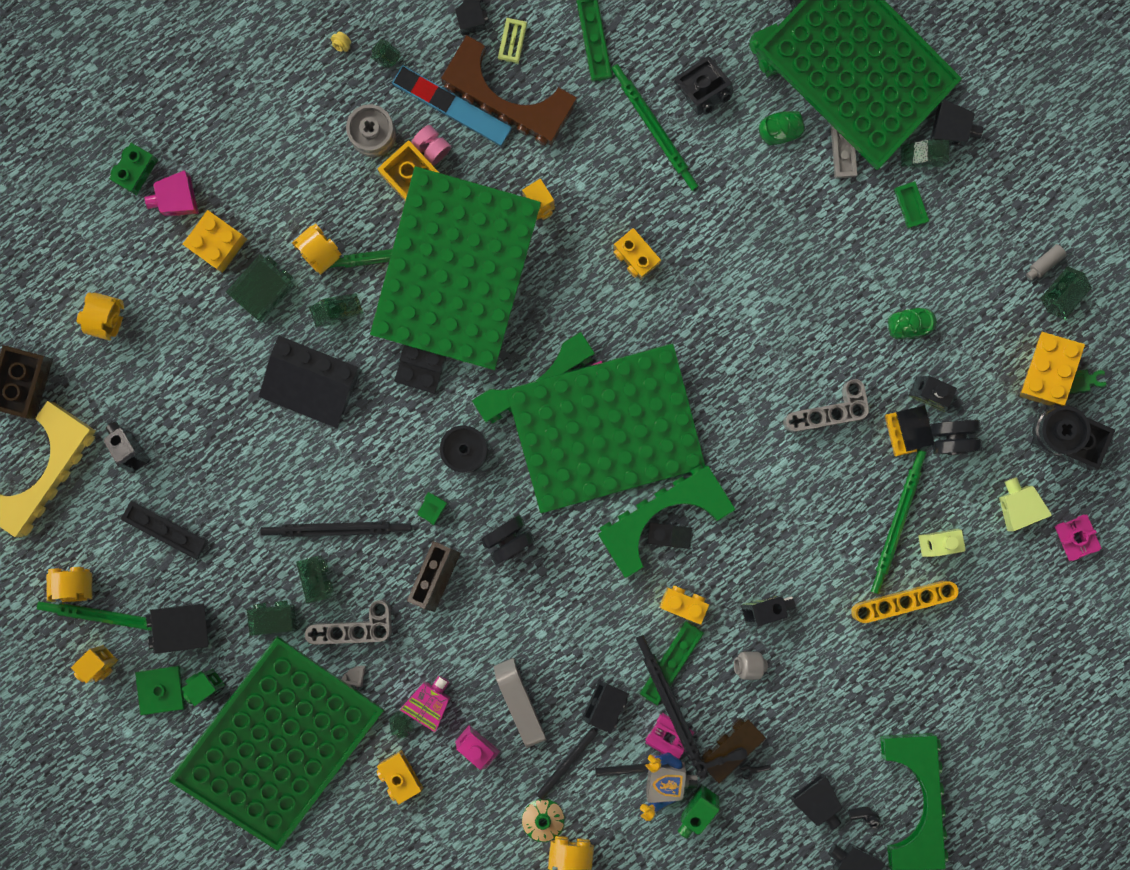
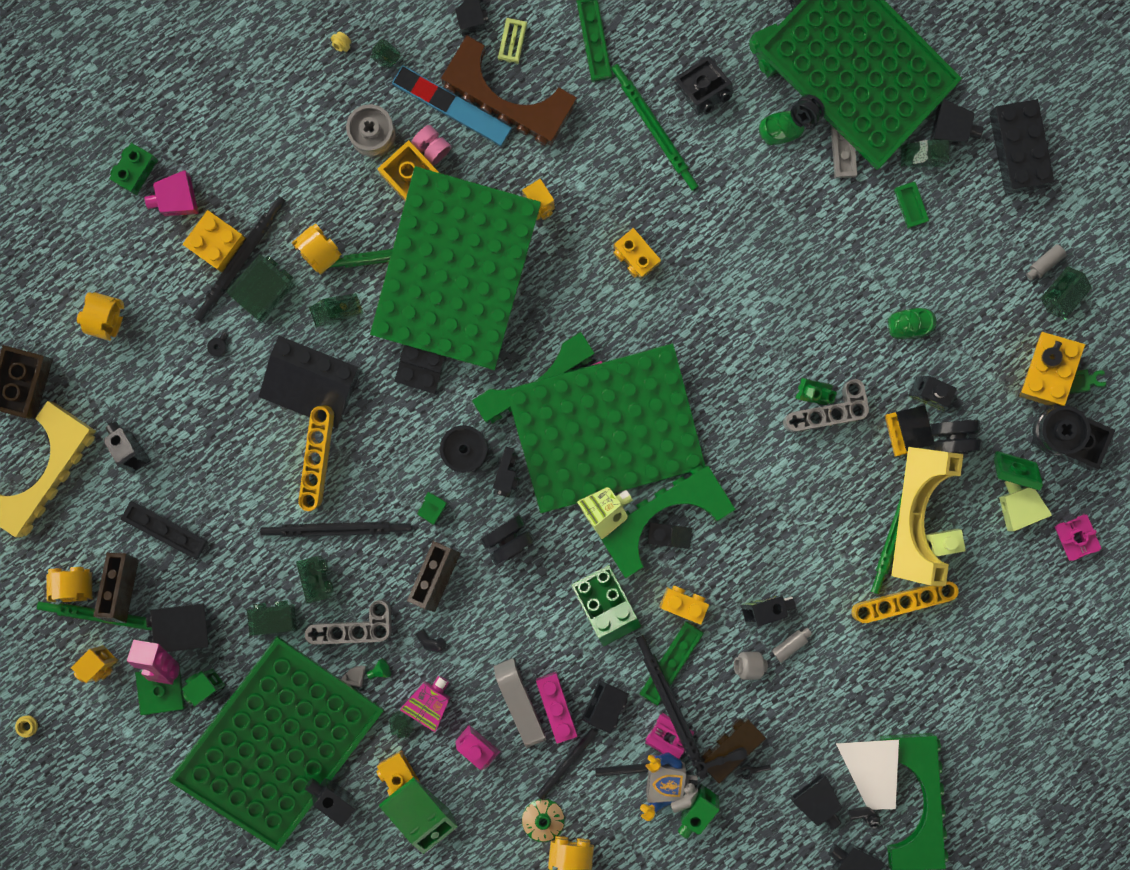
(19, 726): none -> light yellow plate
(116, 587): none -> dark brown brick
(154, 661): none -> dark pink arch
(222, 345): none -> black piece
(239, 259): none -> black axle
(309, 465): none -> yellow beam
(331, 800): none -> black torso
(381, 670): none -> green rock
(419, 815): none -> green slope
(430, 644): none -> black arm
(506, 479): none -> black plate
(556, 707): none -> dark pink arch
(605, 510): none -> yellowish green torso
(606, 605): none -> green slope
(688, 800): none -> light grey arm
(791, 644): none -> light grey cylinder
(807, 111): none -> black wheel
(816, 392): none -> green hips
(873, 770): none -> white sticker
(912, 553): none -> light yellow arch
(1017, 470): none -> green plate
(1021, 146): none -> black brick
(1053, 351): none -> black piece

